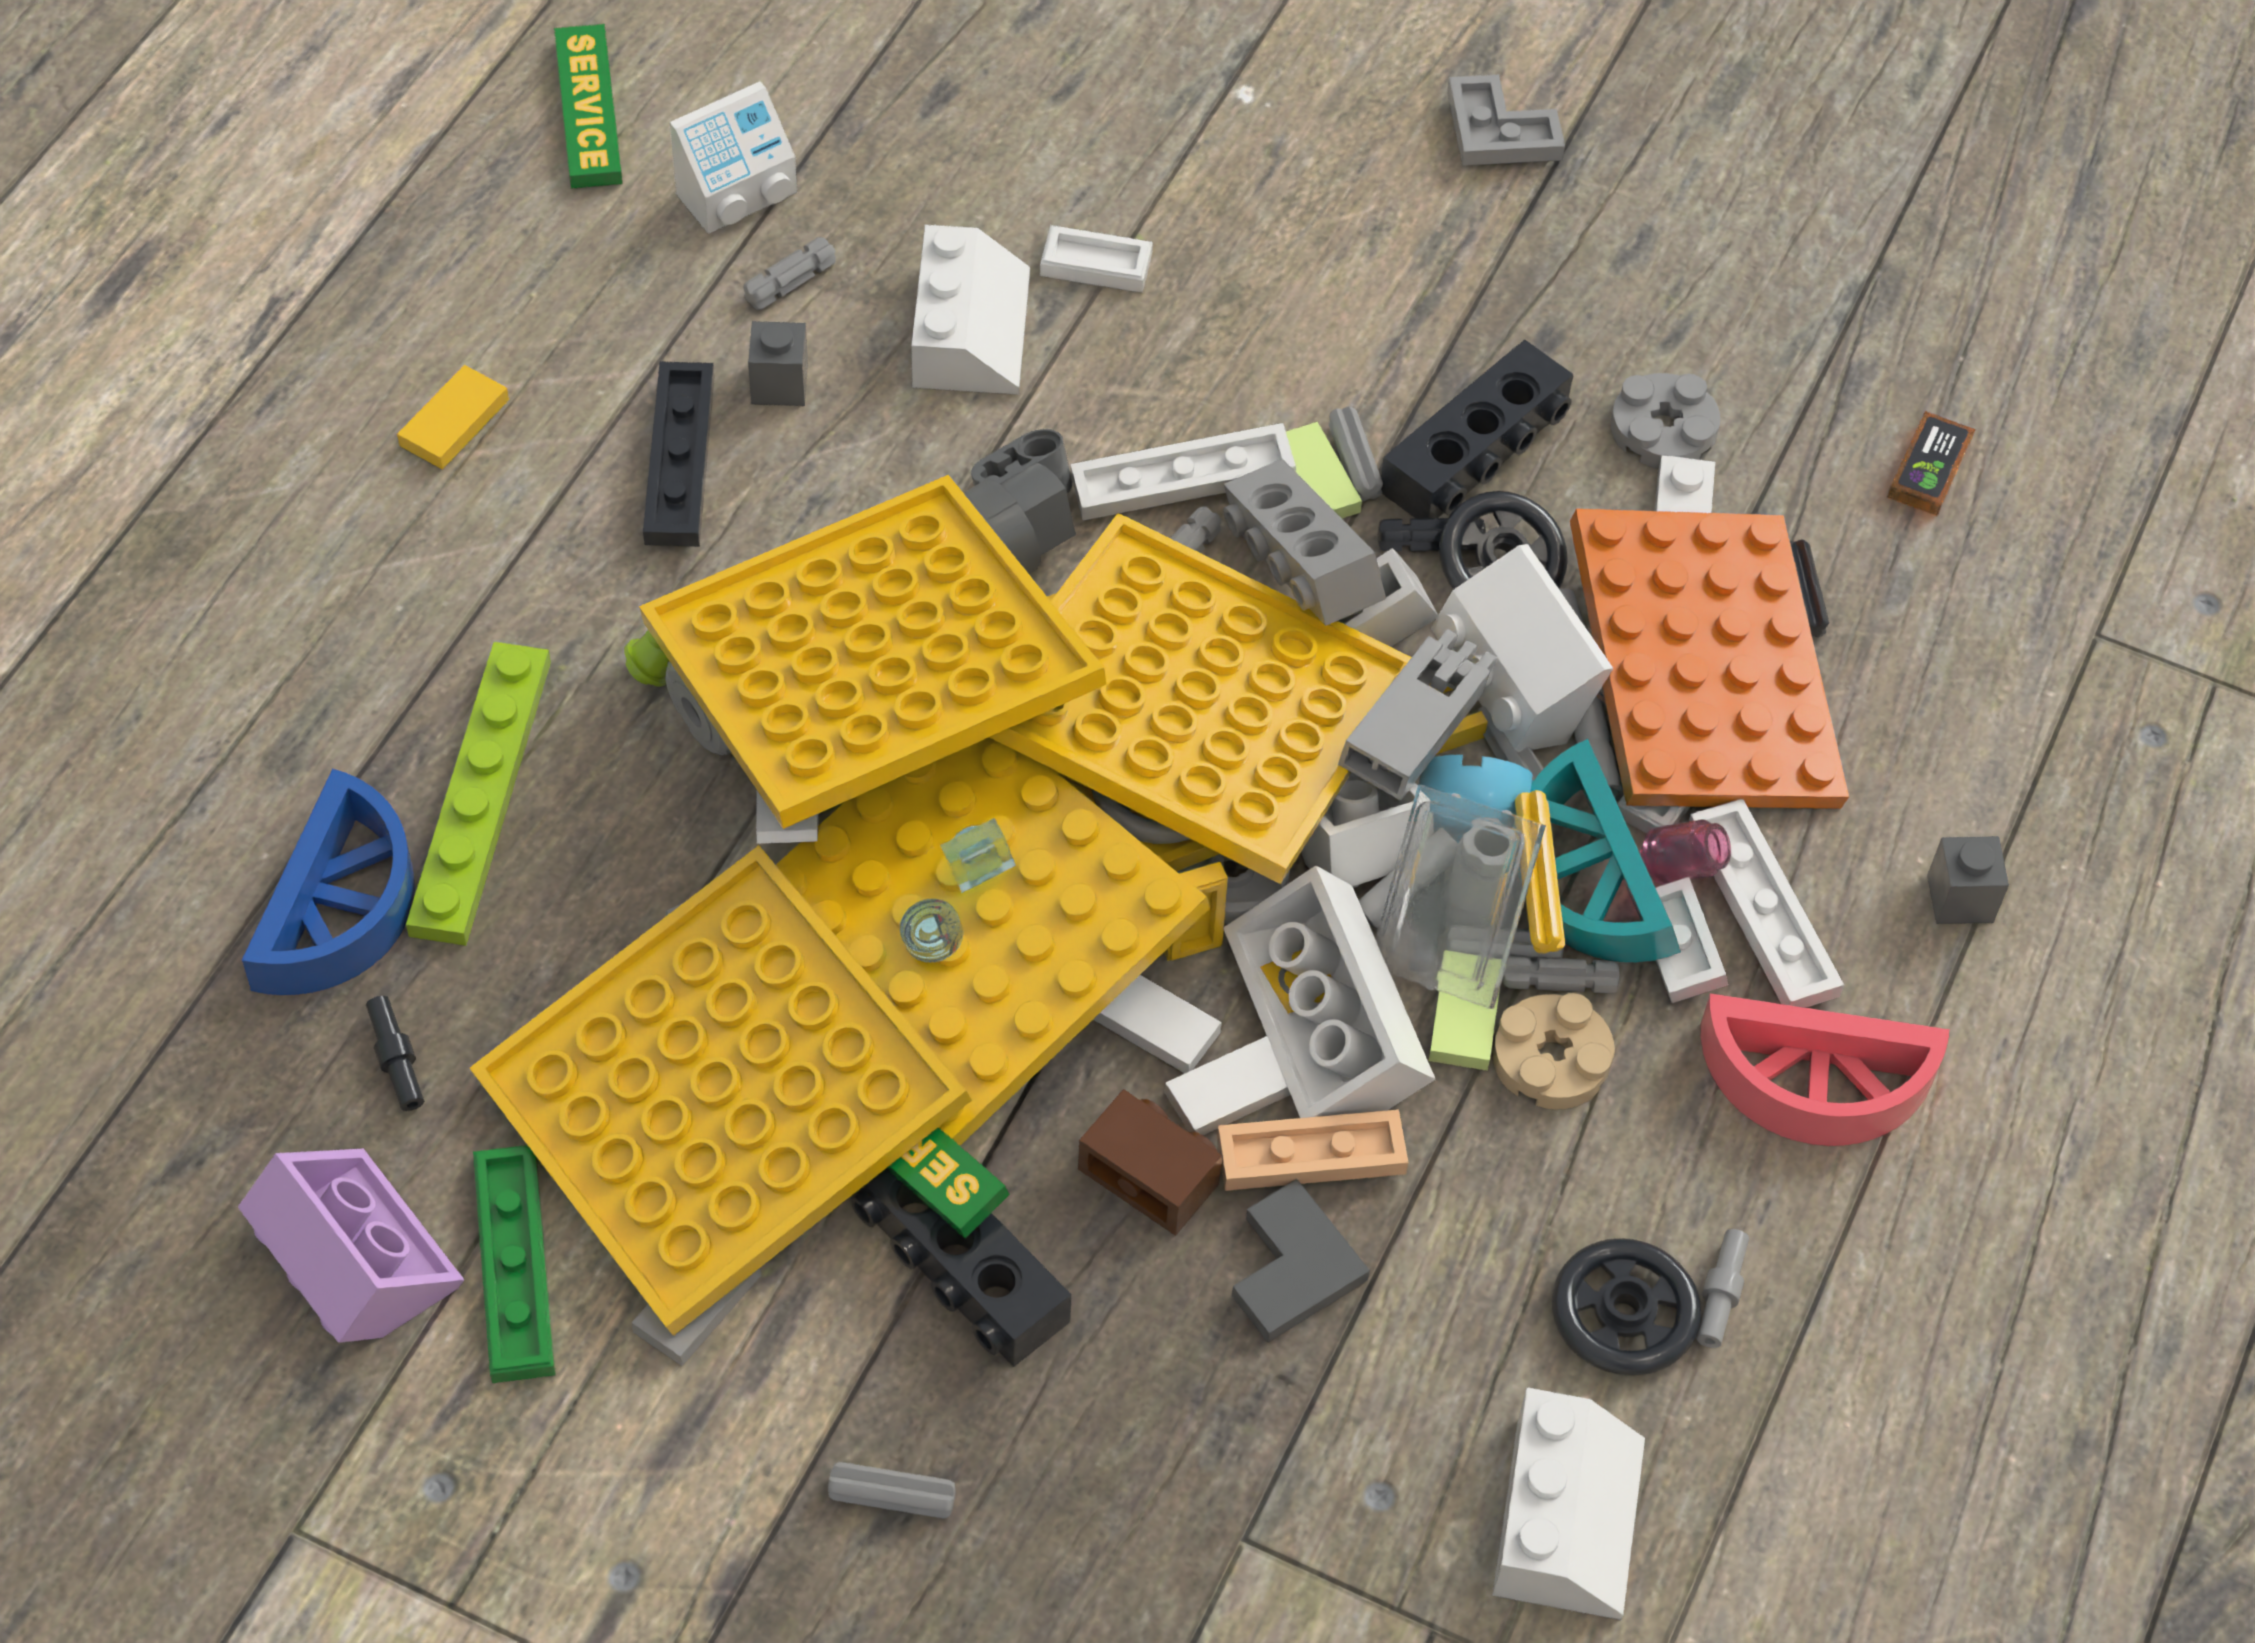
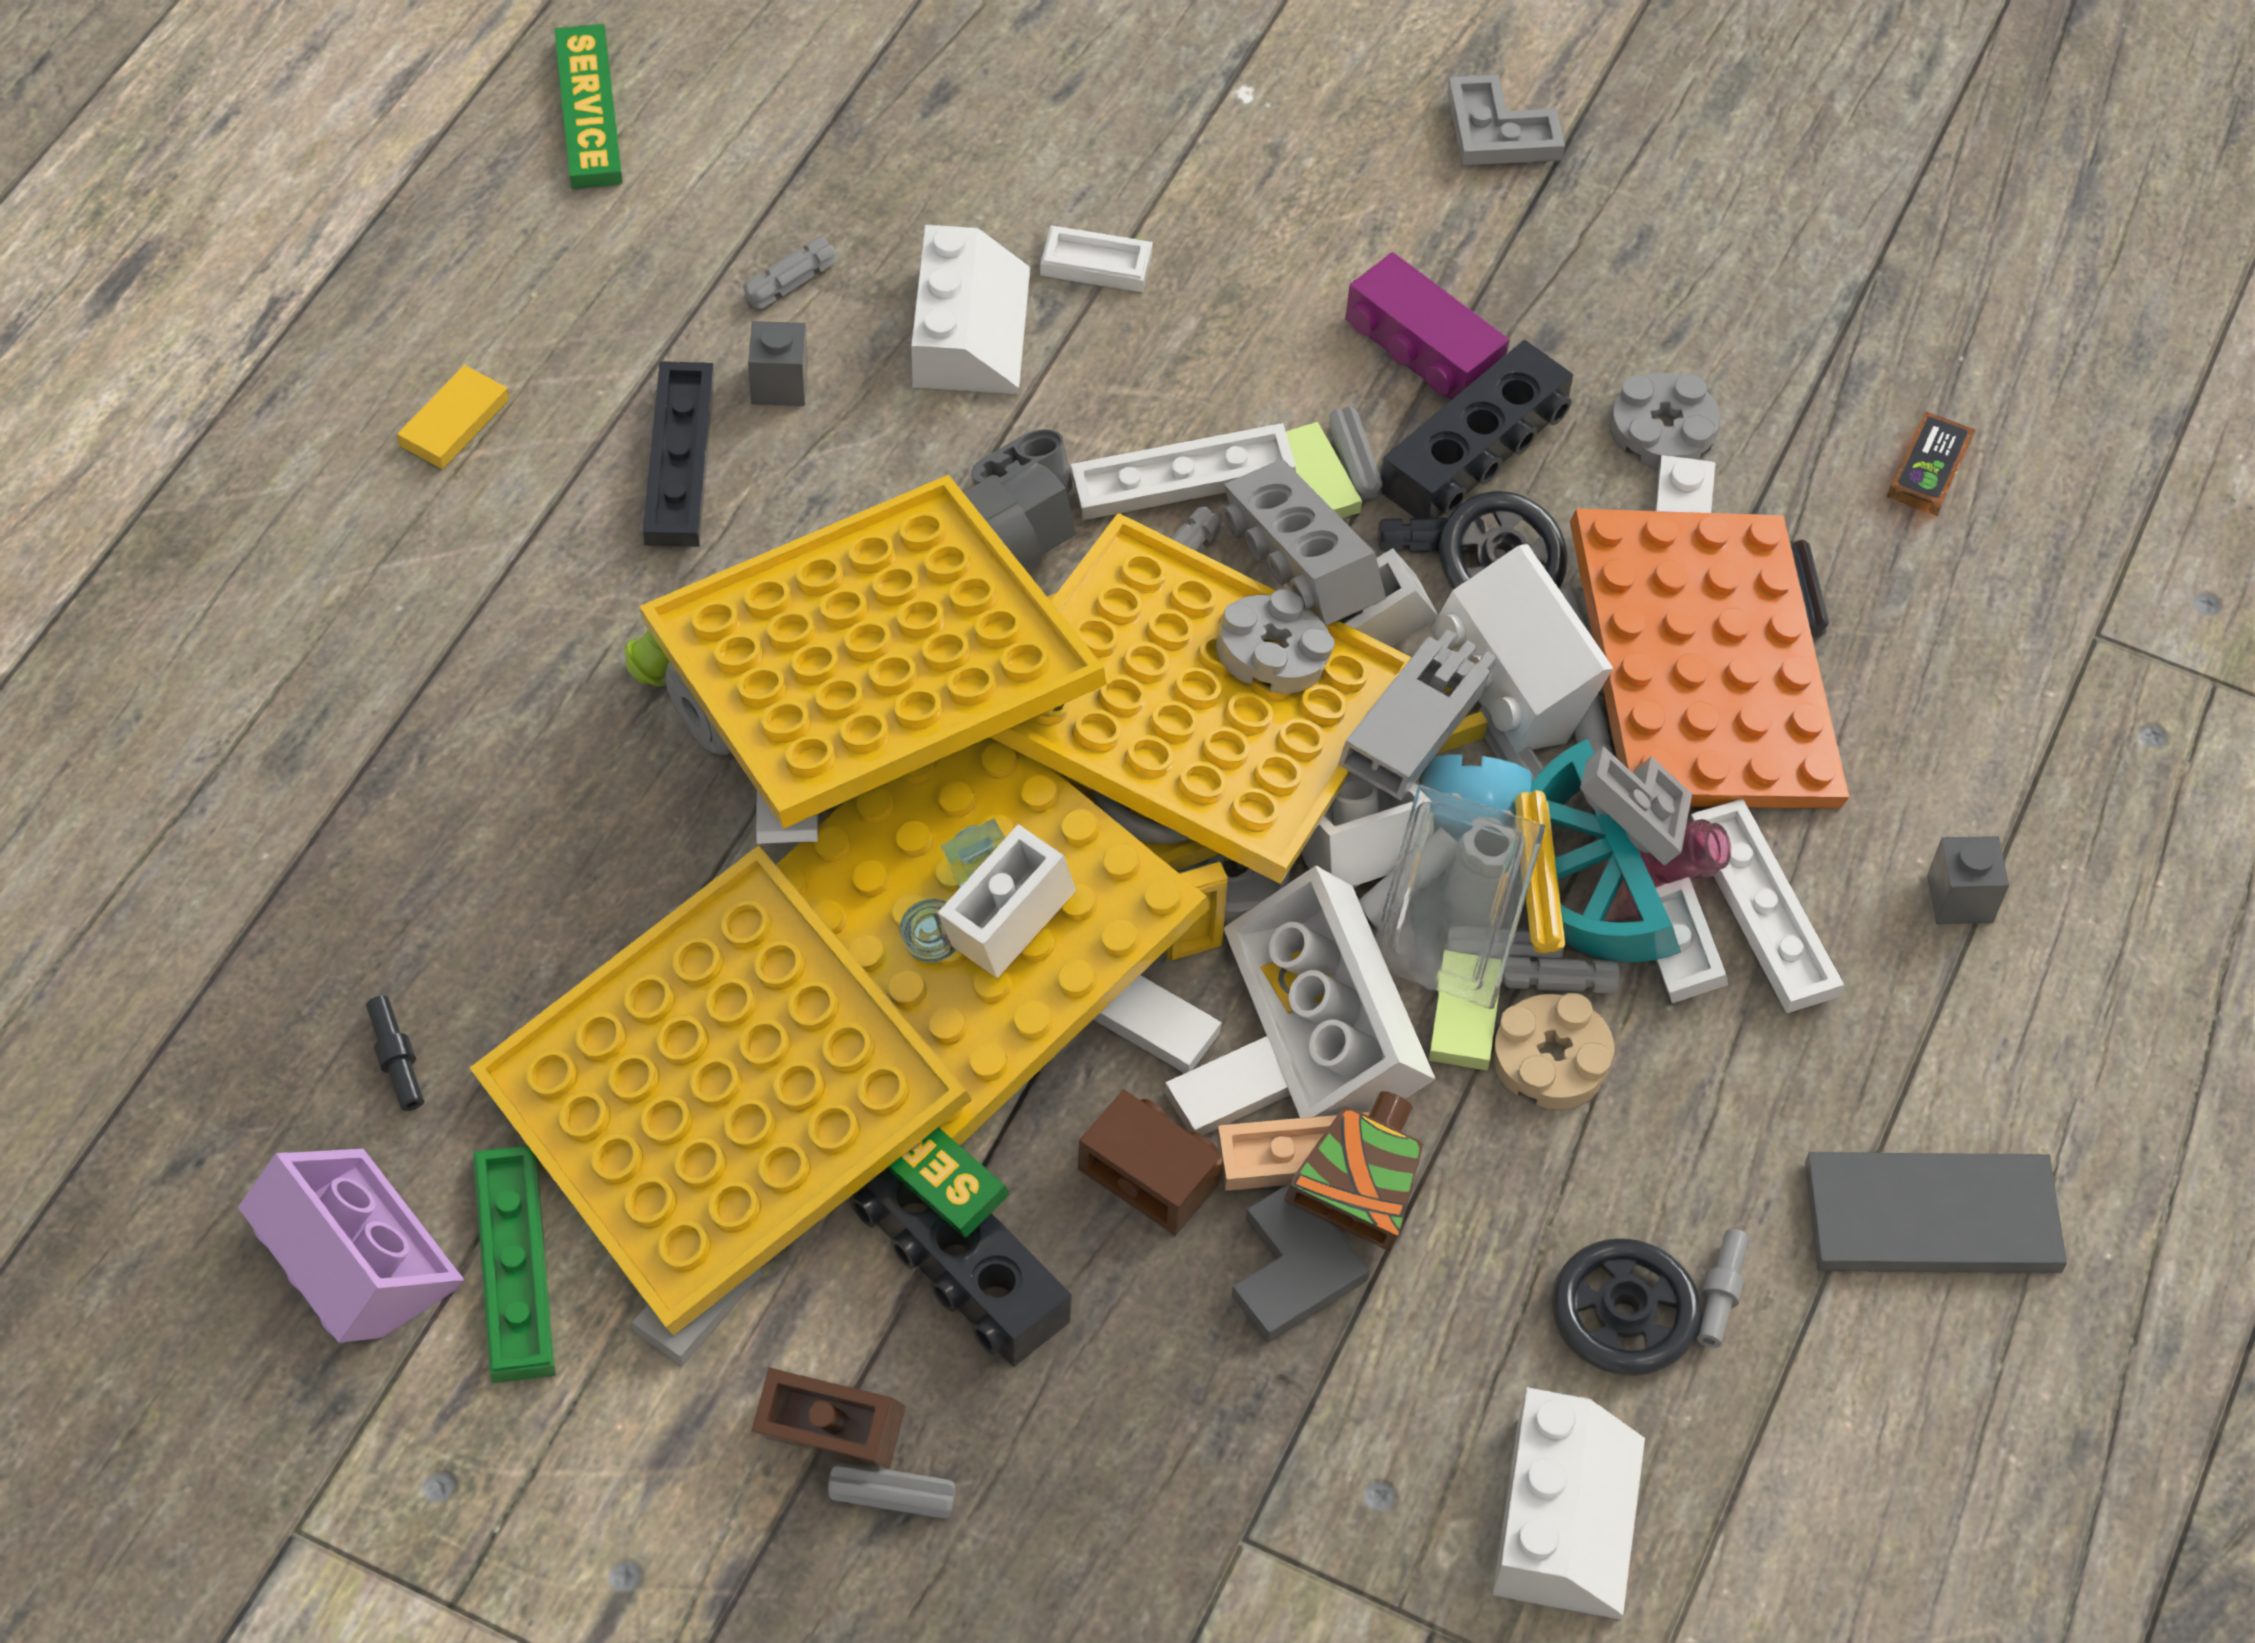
(272, 958): blue window -> none
(478, 794): lime plate -> none
(732, 158): white slope -> none
(829, 1418): none -> reddish brown brick
(1007, 901): none -> white brick
(1280, 619): none -> light grey plate
(1361, 1172): none -> torso
(1423, 326): none -> magenta brick
(1646, 804): none -> light grey plate
(1822, 1038): coral window -> none
(1934, 1212): none -> dark grey tile

